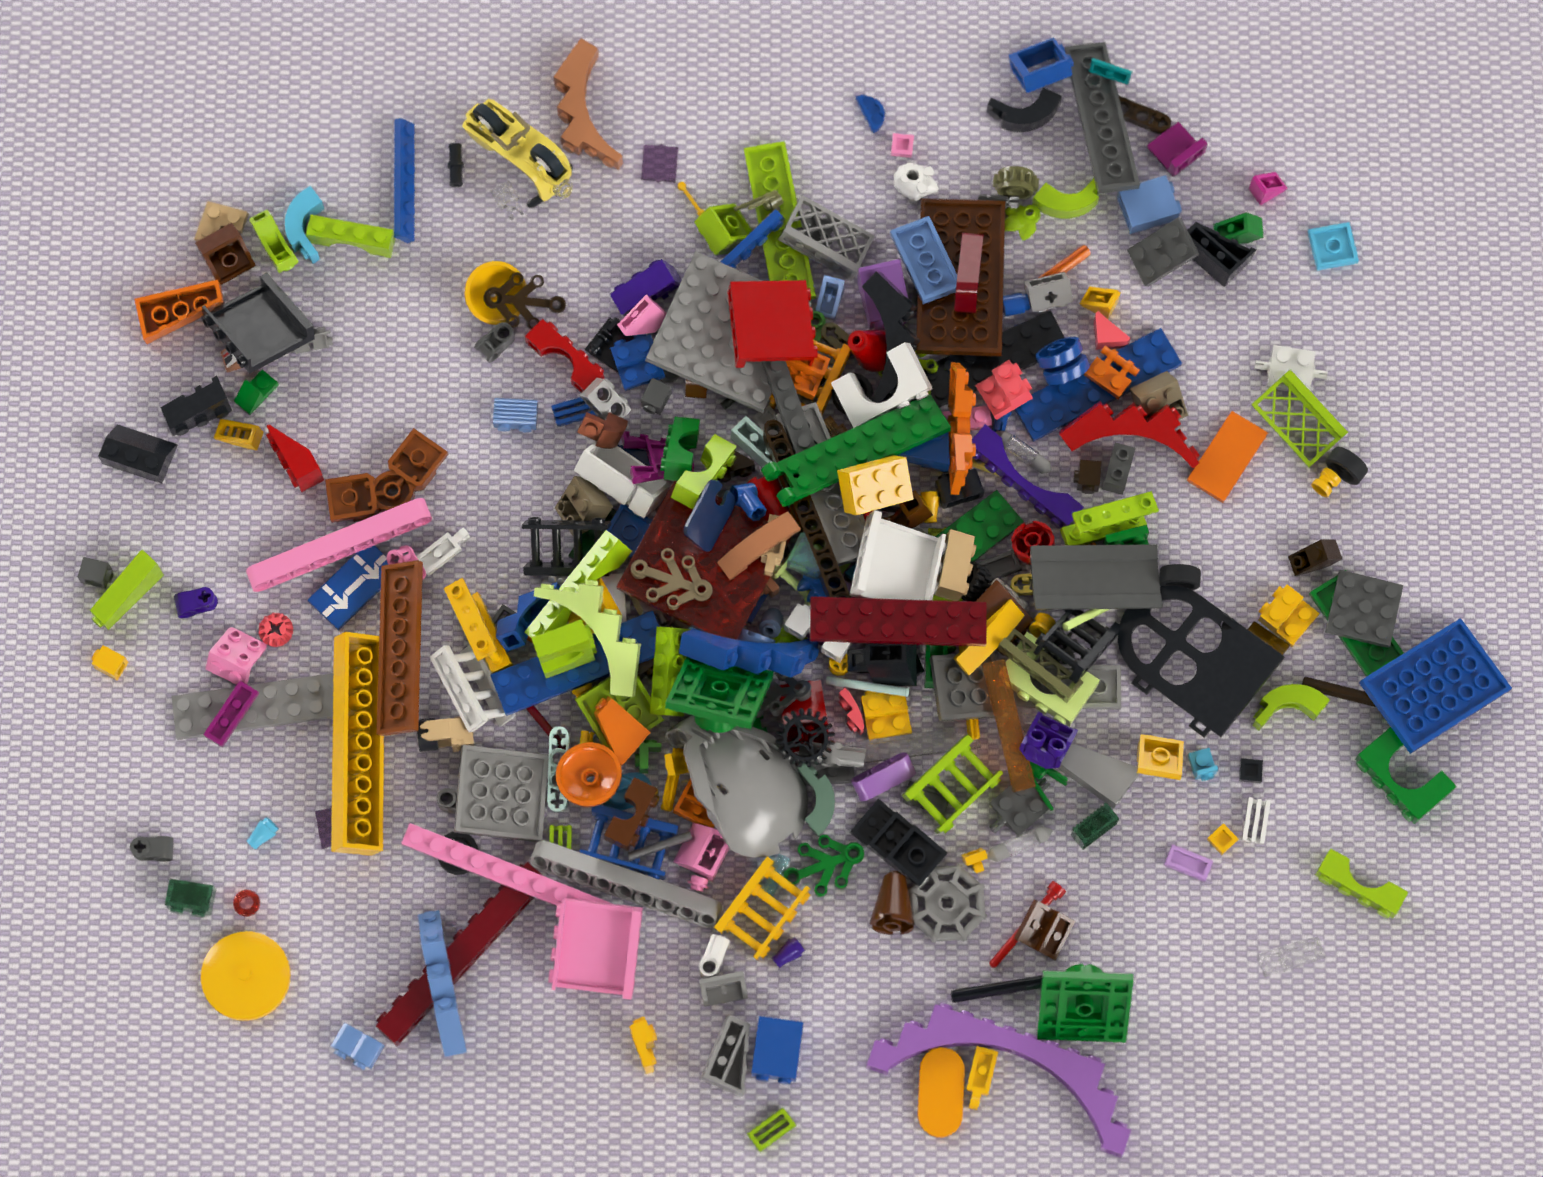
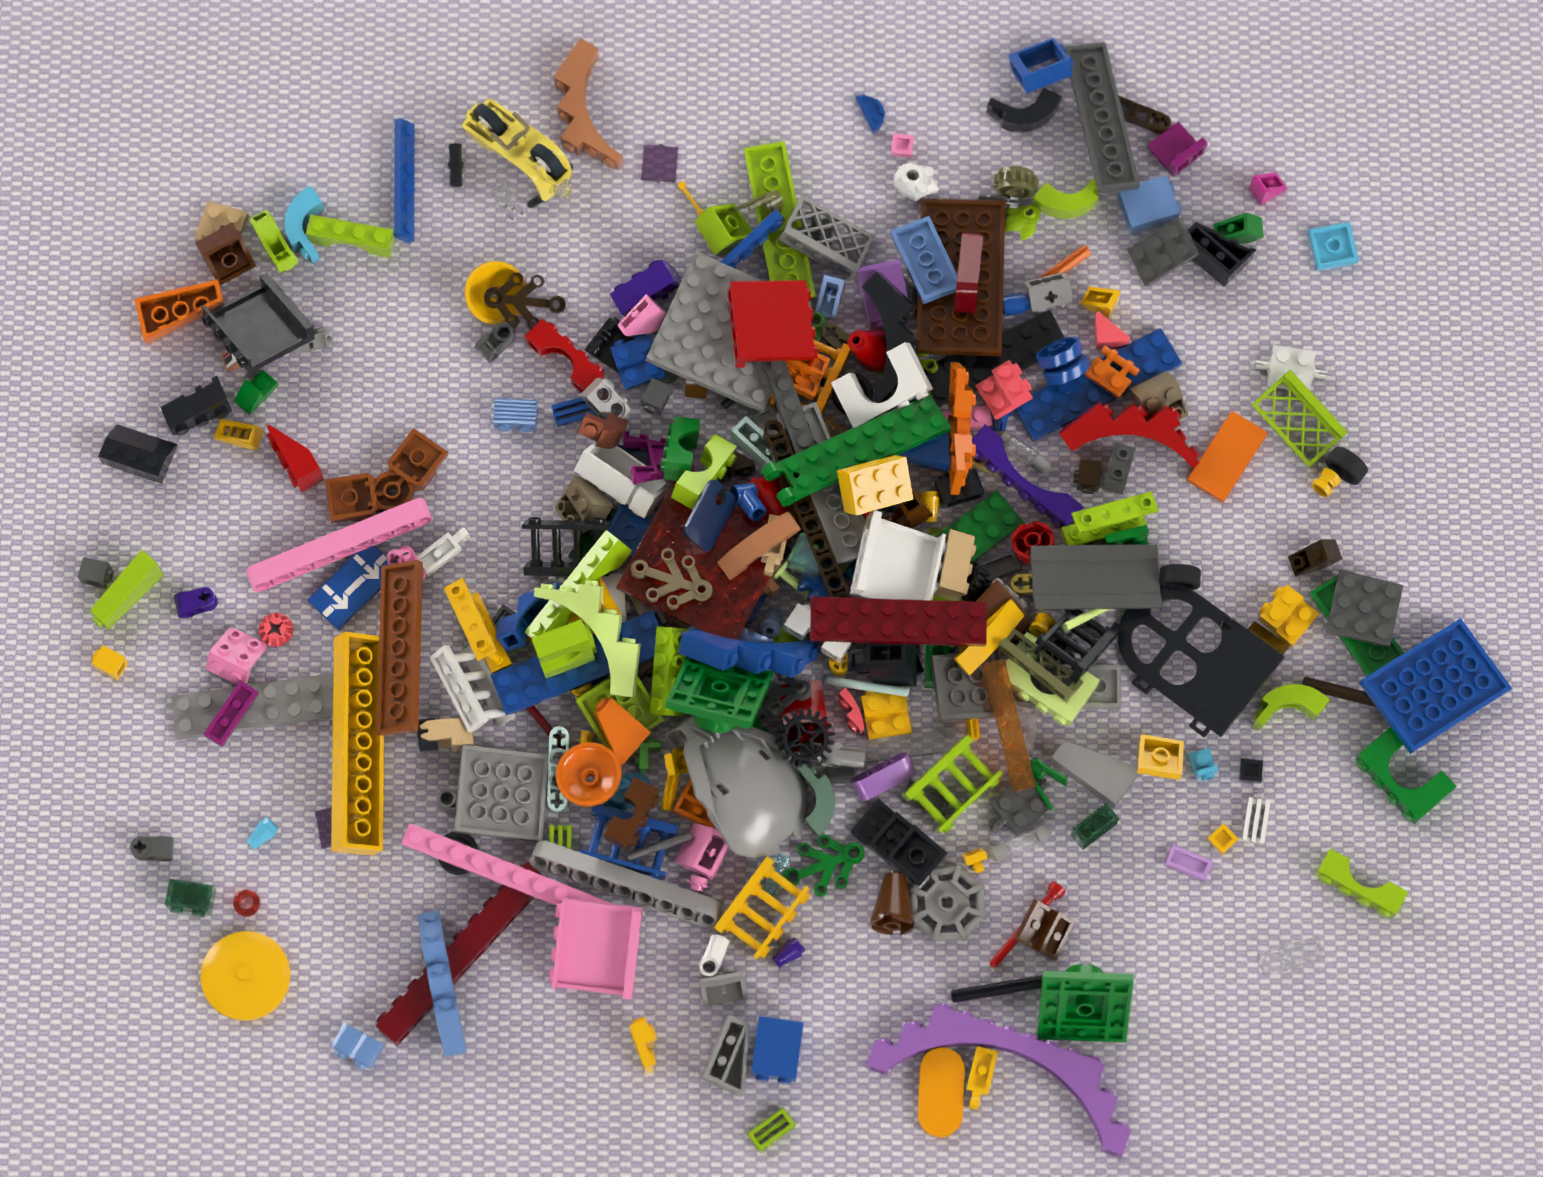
(1047, 742): dark purple slope -> none
(1110, 71): teal slope -> none

